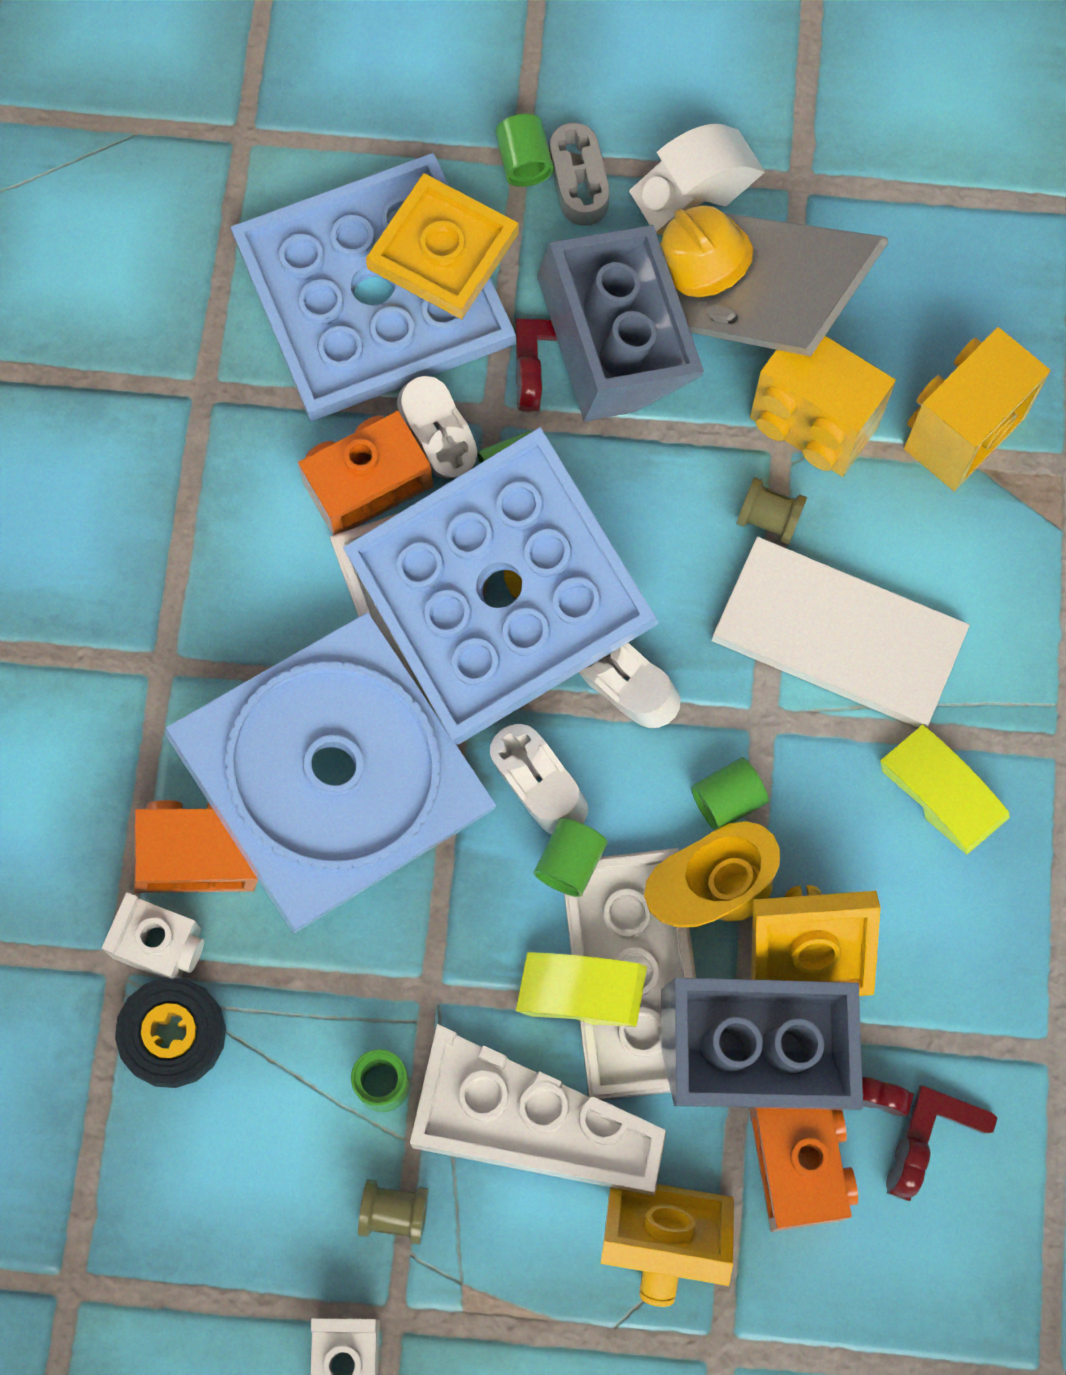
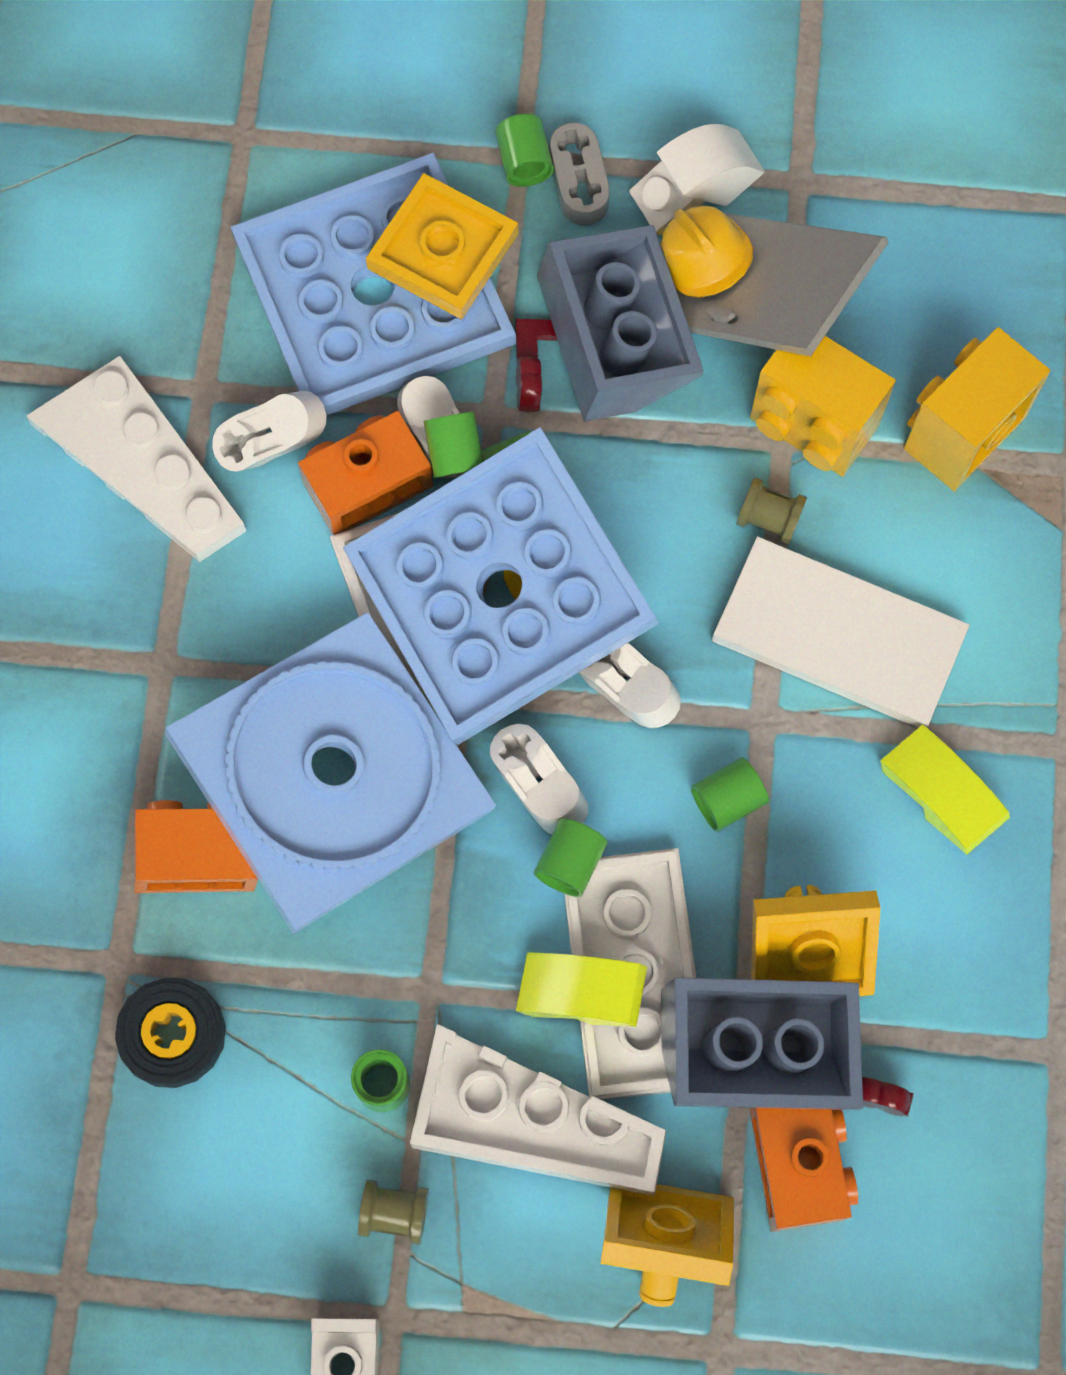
(130, 931): white brick -> none
(134, 449): none -> white wing
(244, 438): none -> white piece
(453, 443): none -> bright green beam
(715, 877): yellow piece -> none
(913, 1149): dark red piece -> none

